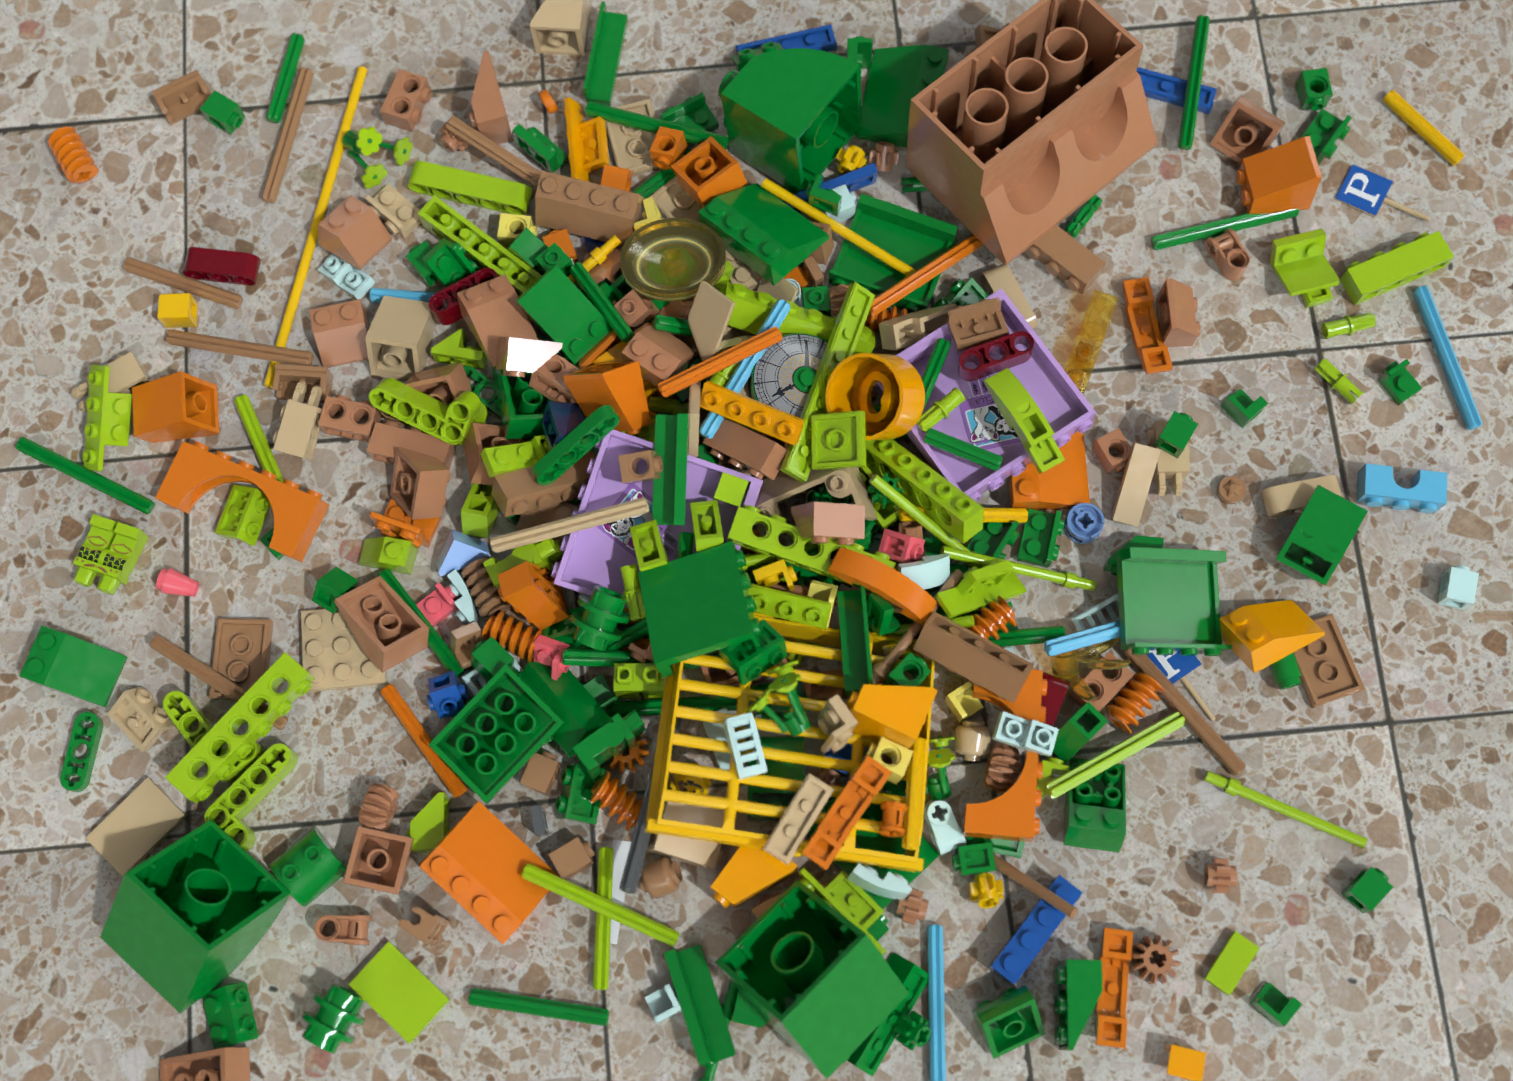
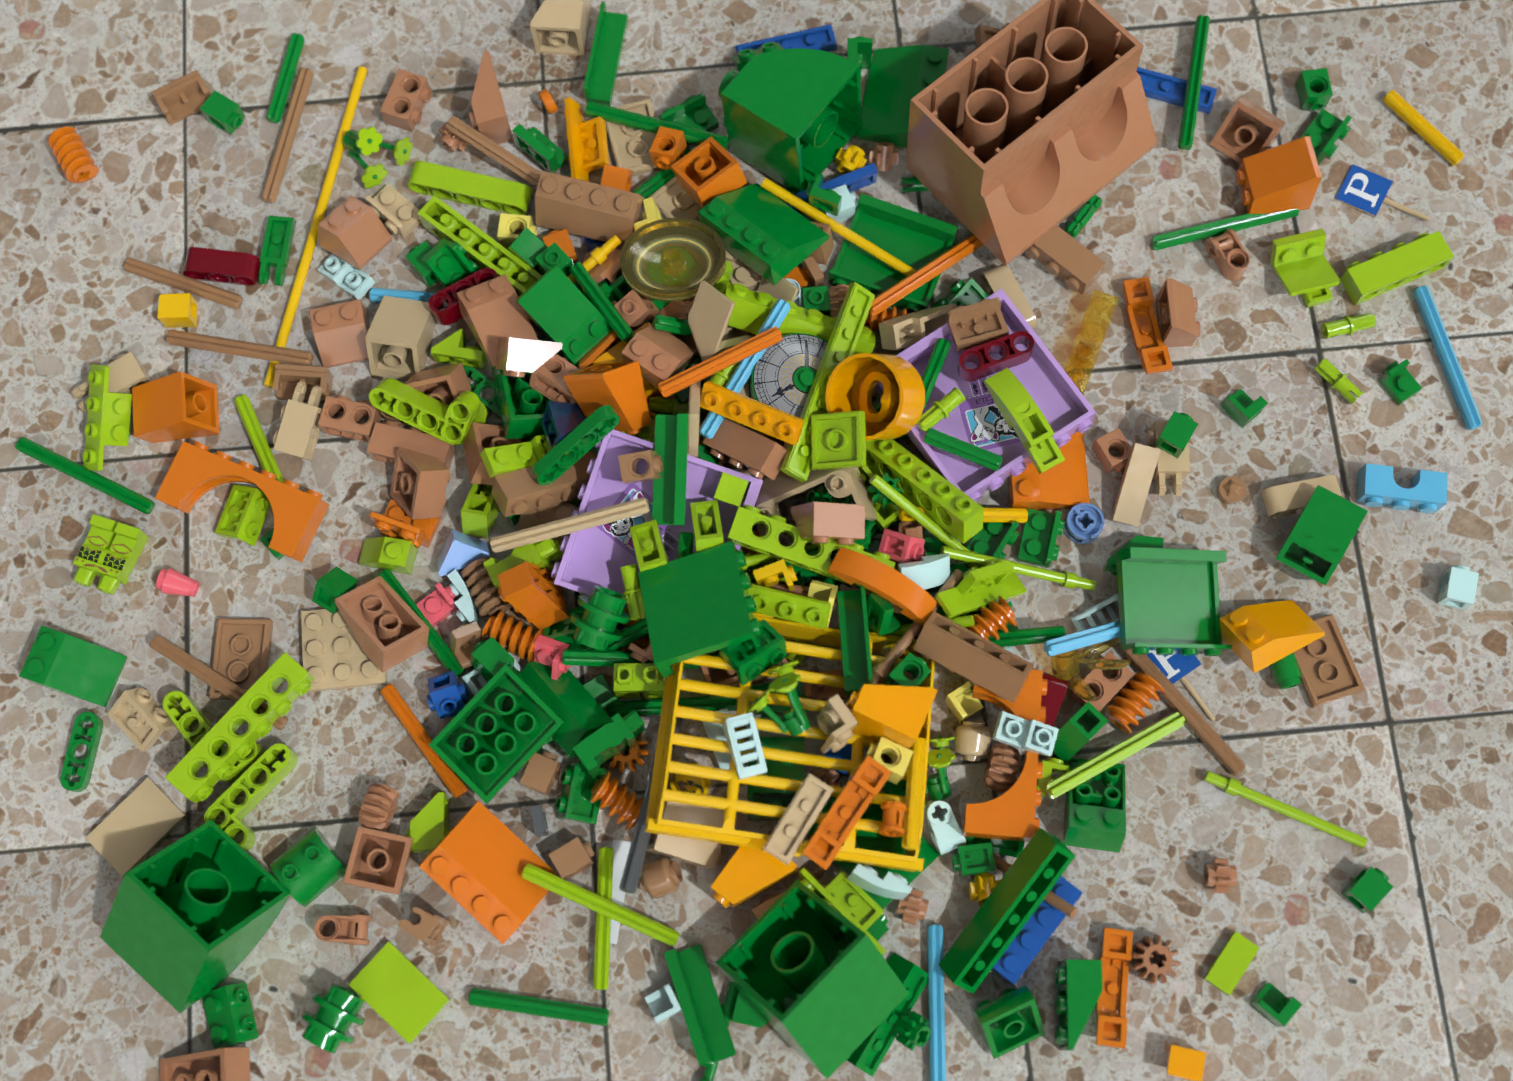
(276, 248): none -> green hinge
(1006, 910): none -> green brick

